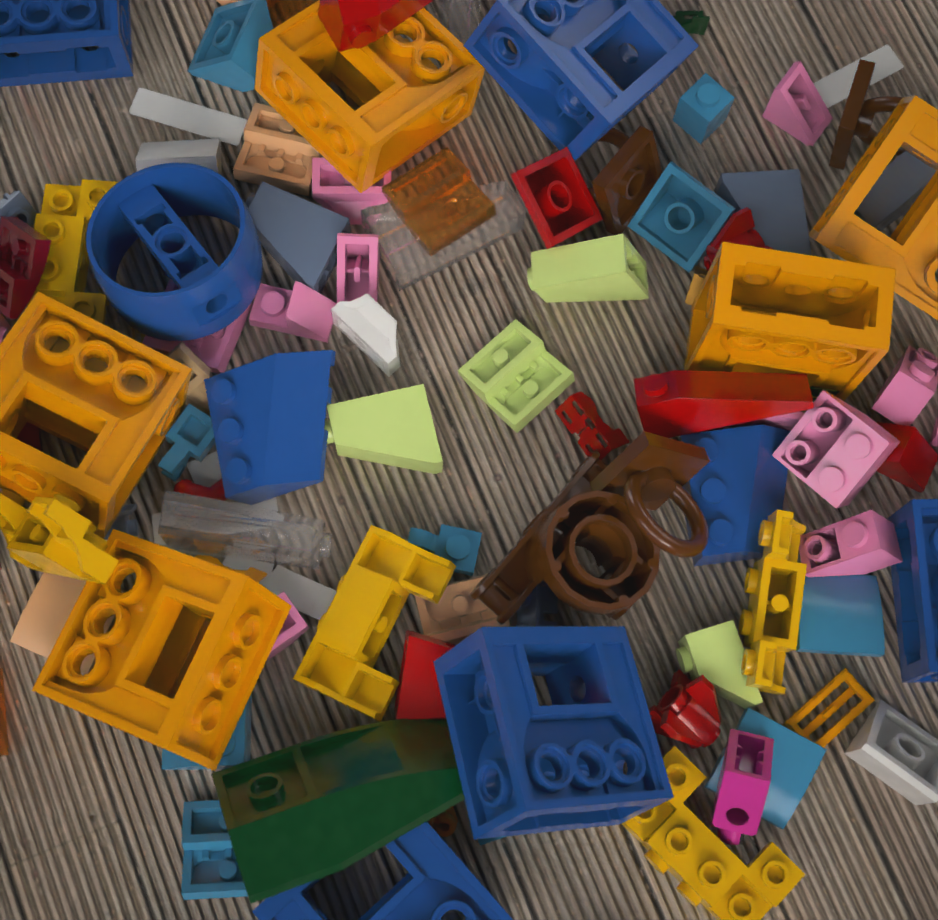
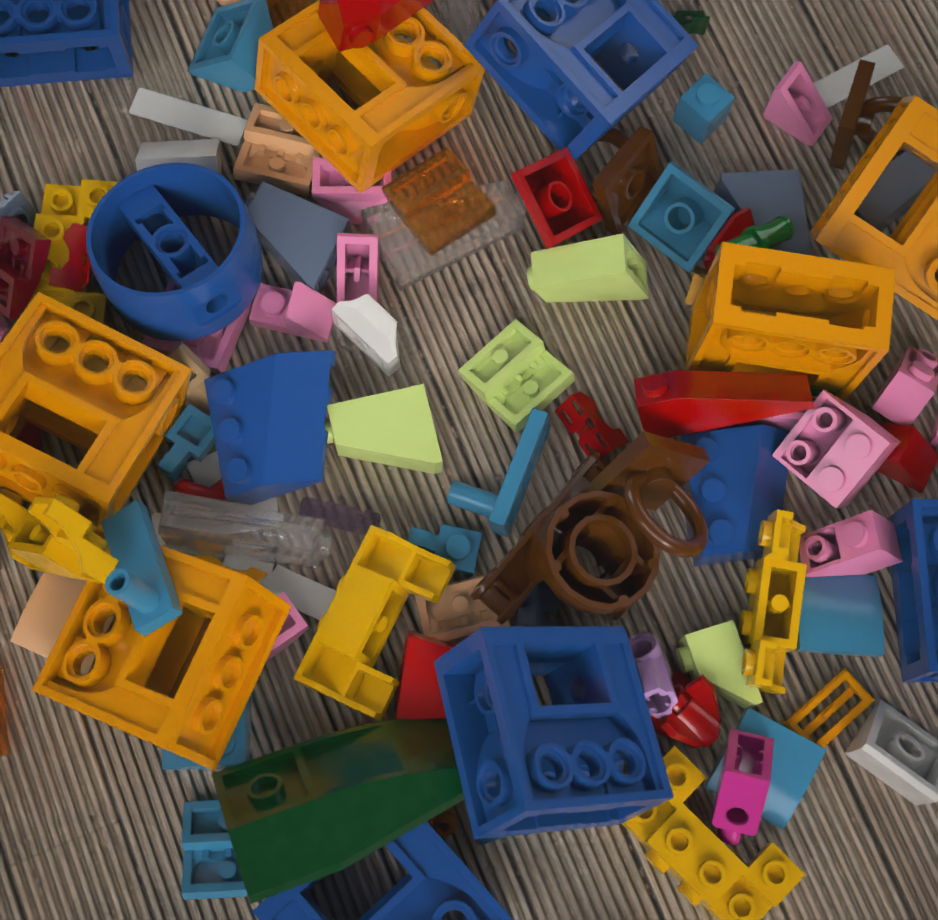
(71, 274): none -> red piece
(141, 573): none -> dark azure piece
(339, 515): none -> axle
(503, 507): none -> dark azure piece
(654, 674): none -> lavender piece
(766, 234): none -> green pin

